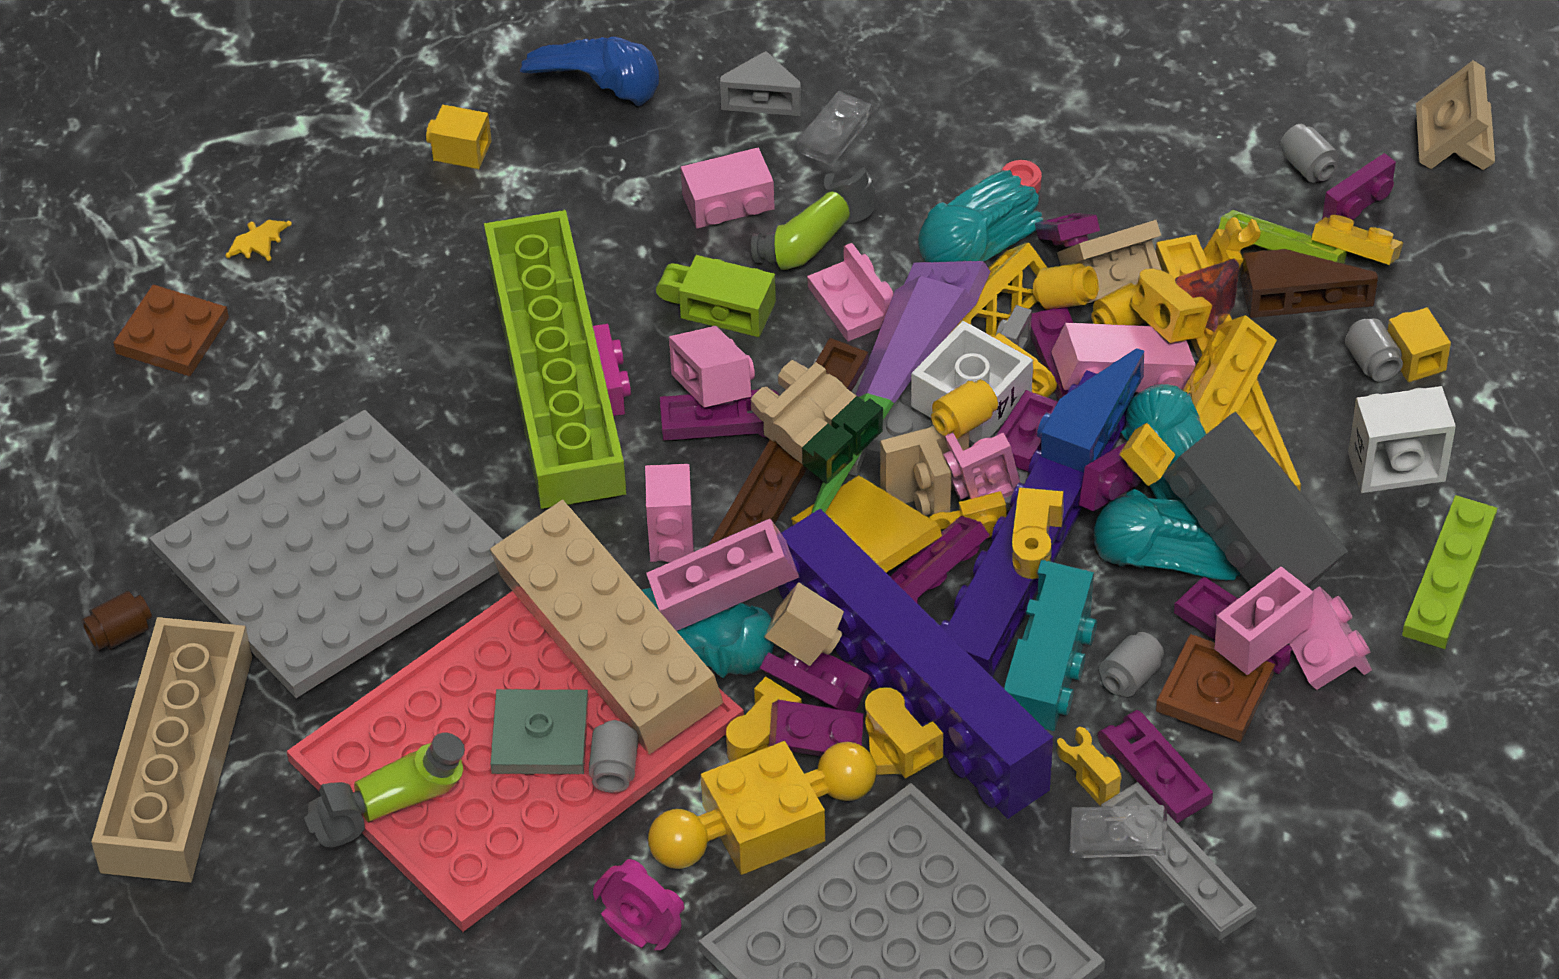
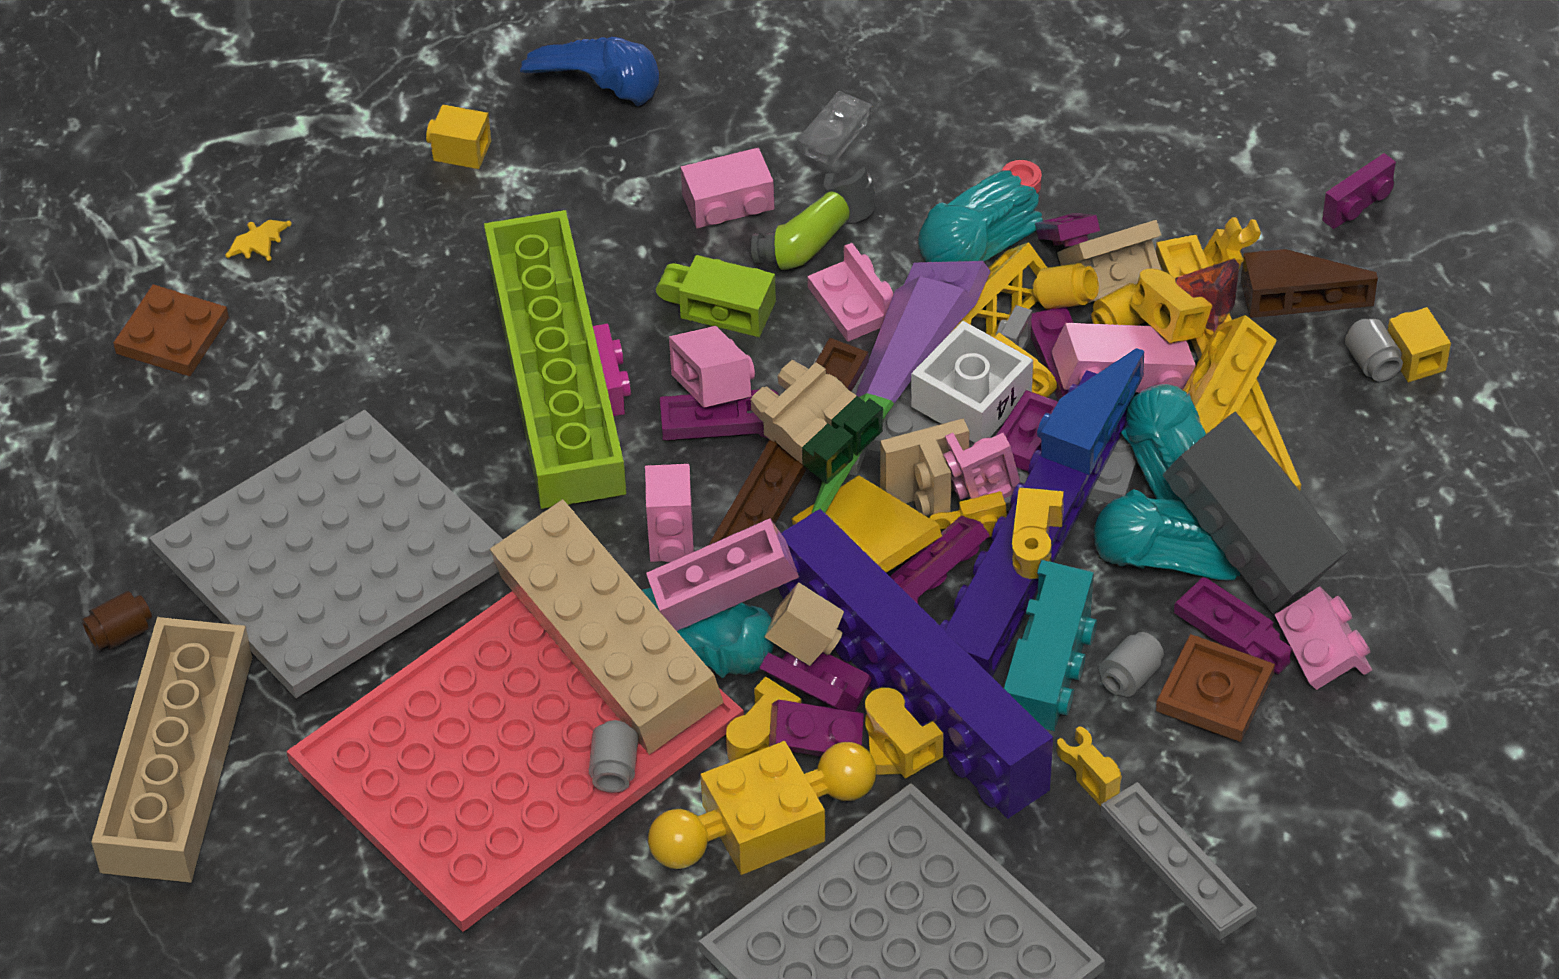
(398, 785): piece -> none
(539, 731): sand green plate -> none
(638, 905): dark pink plate -> none
(761, 87): light grey slope -> none
(964, 408): yellow brick -> none
(1106, 479): magenta plate -> none
(1118, 831): clear plate -> none
(1147, 454): yellow plate -> none
(1156, 766): magenta plate -> none
(1263, 620): bright pink brick -> none
(1279, 237): lime plate -> none
(1309, 153): light grey brick -> none
(1372, 244): yellow plate -> none
(1401, 439): white brick -> none
(1449, 572): lime plate -> none
(1457, 120): tan bracket -> none

